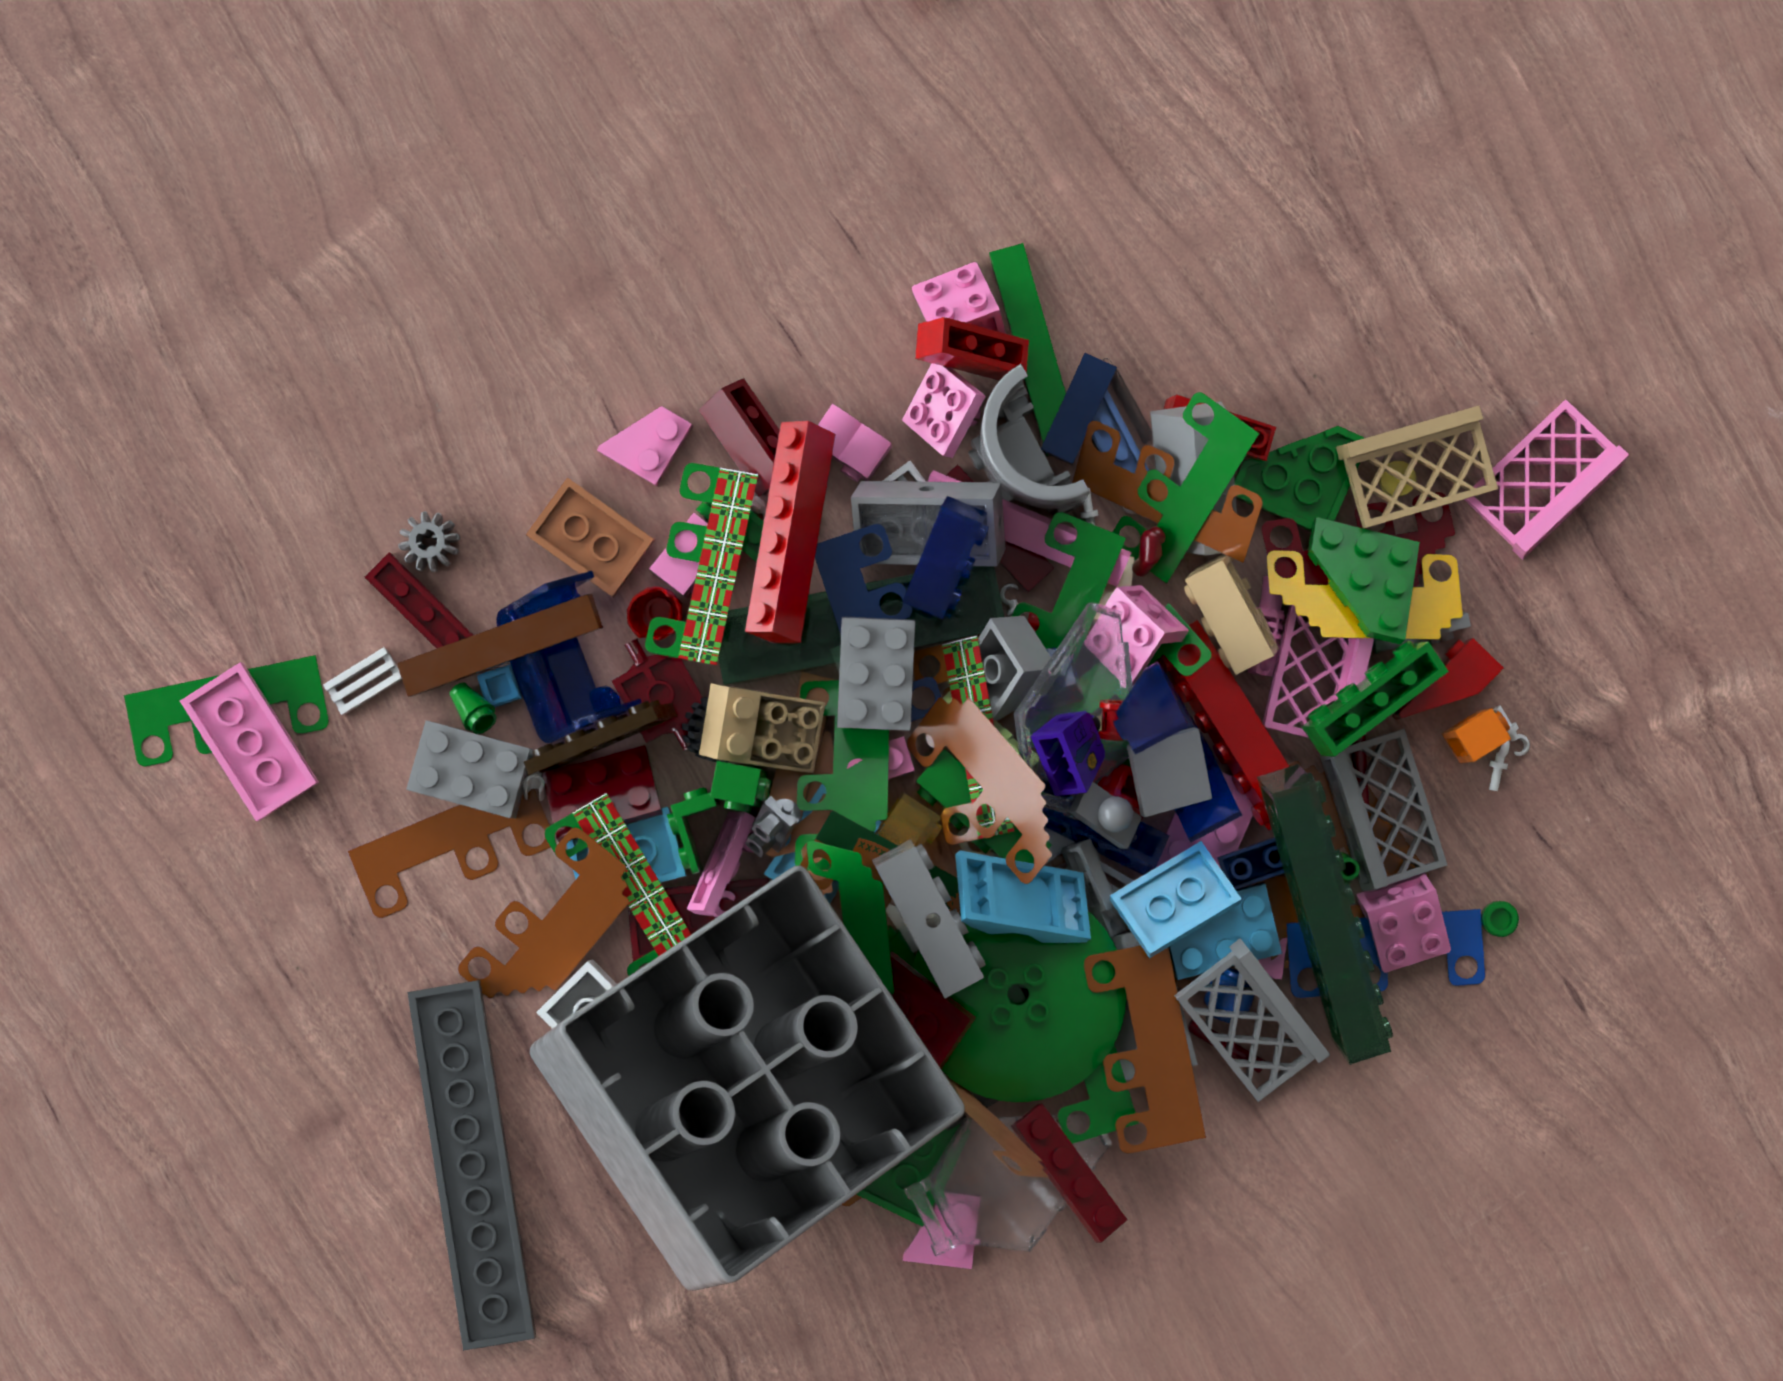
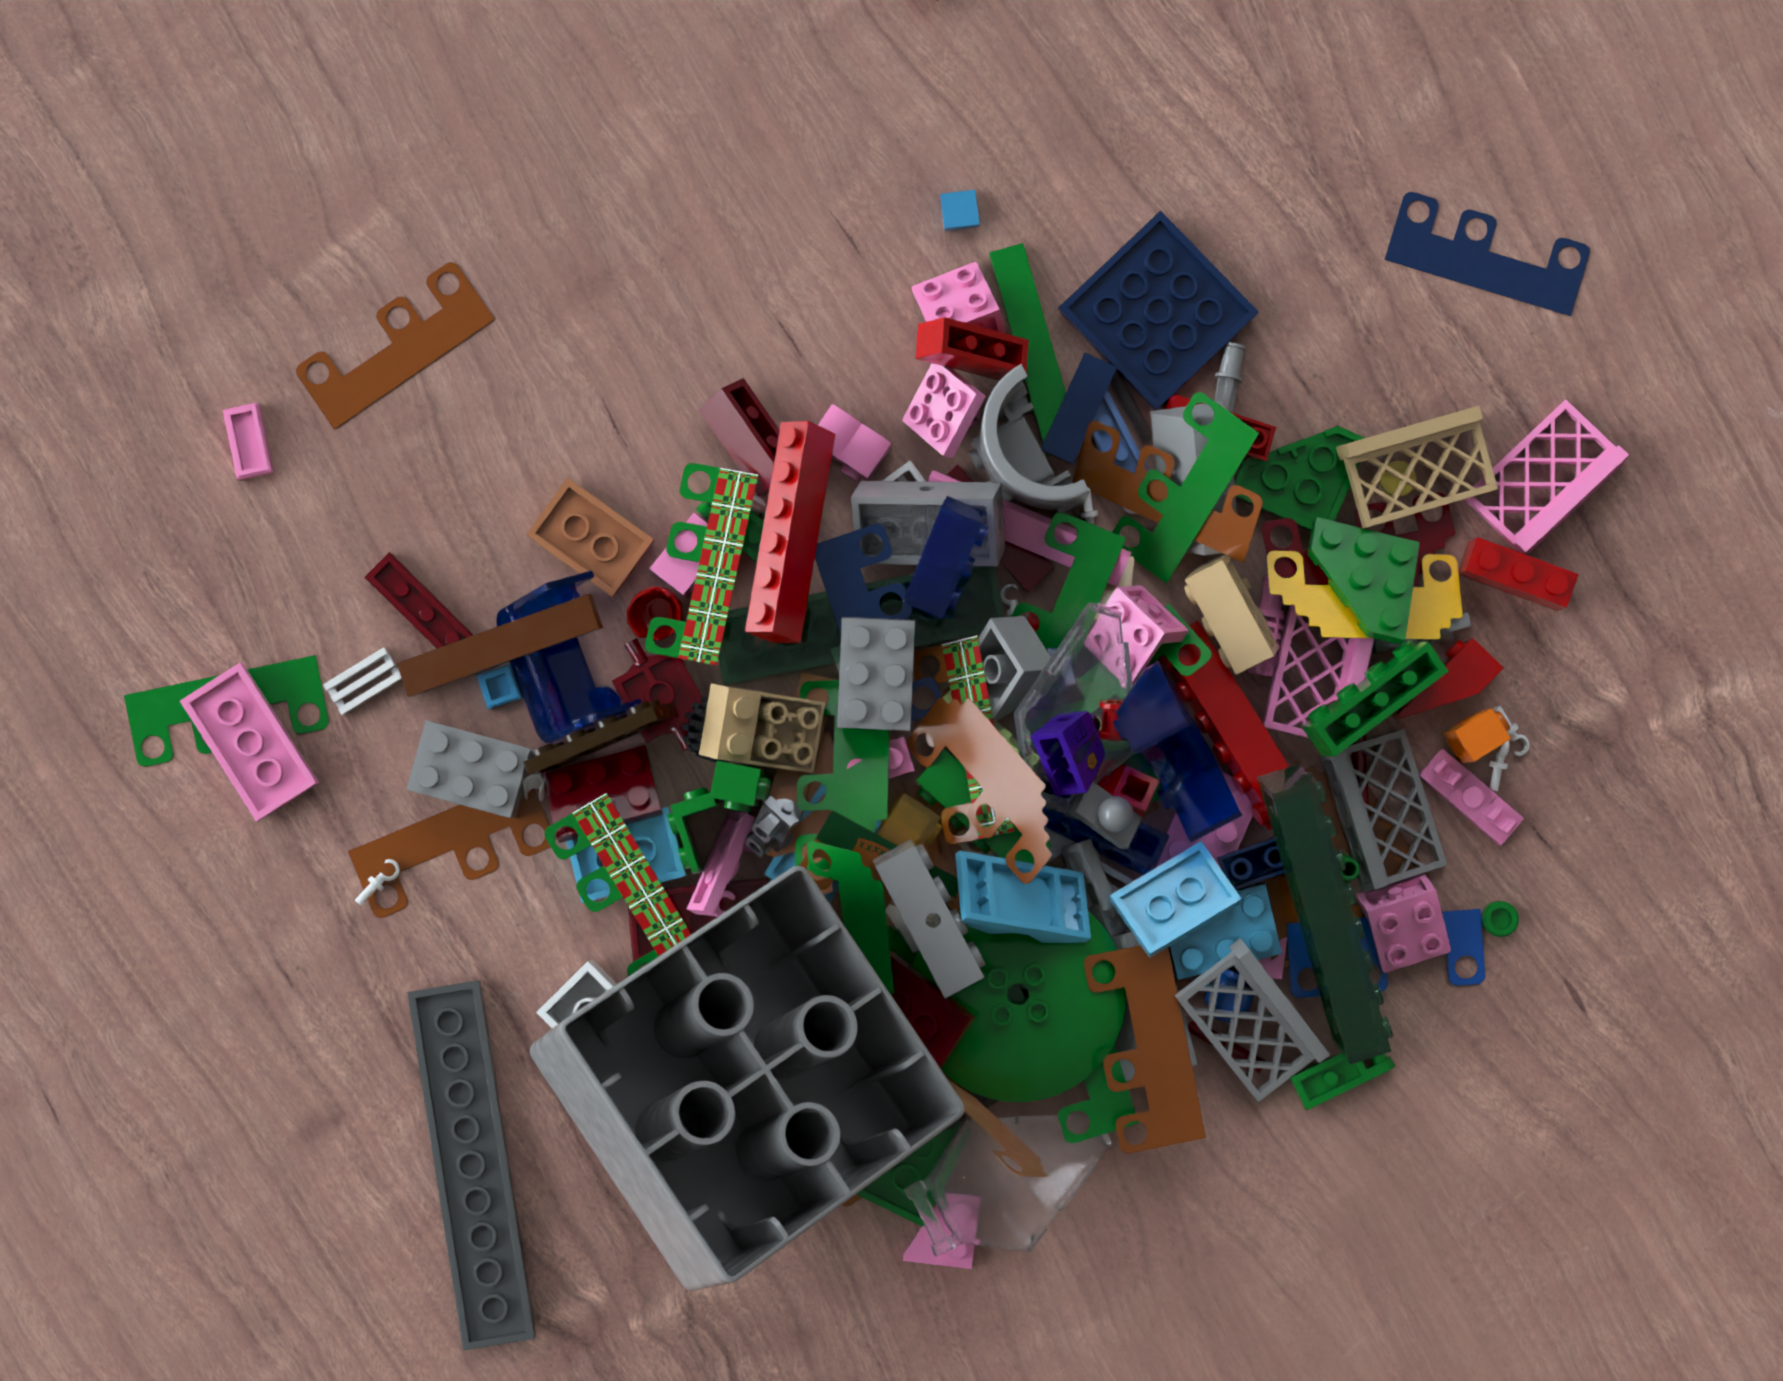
(248, 441): none -> bright pink tile
(375, 883): none -> white hand
(410, 352): none -> dark orange piece
(425, 530): light grey gear -> none
(473, 709): green cone -> none
(566, 934): dark orange piece -> none
(648, 444): bright pink wing -> none
(959, 210): none -> dark azure tile
(1069, 1173): dark red plate -> none
(1149, 551): dark red arm -> none
(1158, 310): none -> dark blue plate
(1170, 773): light grey tile -> none
(1229, 374): none -> light grey axle
(1335, 1077): none -> green plate
(1470, 797): none -> bright pink plate
(1476, 266): none -> dark blue piece
(1517, 574): none -> red brick

